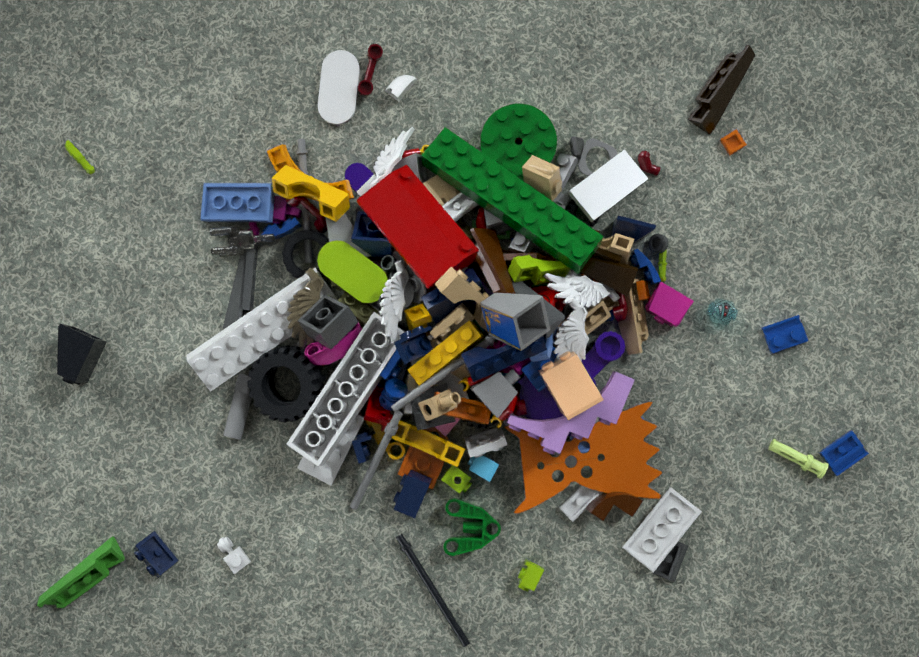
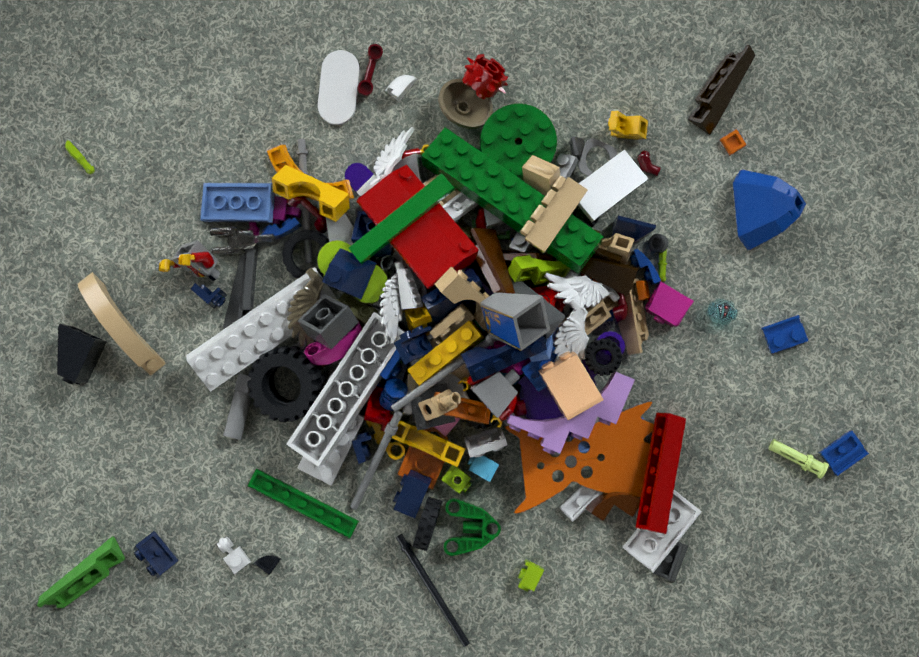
(117, 326): none -> tan arch
(194, 259): none -> torso
(214, 299): none -> dark blue bracket
(268, 563): none -> black tile
(303, 503): none -> green tile
(348, 274): none -> dark blue slope
(401, 218): none -> green tile
(408, 290): none -> white slope
(427, 523): none -> black tyre
(463, 106): none -> dark tan dish
(485, 76): none -> red brick
(551, 219): none -> tan windscreen
(598, 368): none -> black tyre
(627, 126): none -> yellow brick
(661, 472): none -> red brick
(764, 207): none -> blue brick

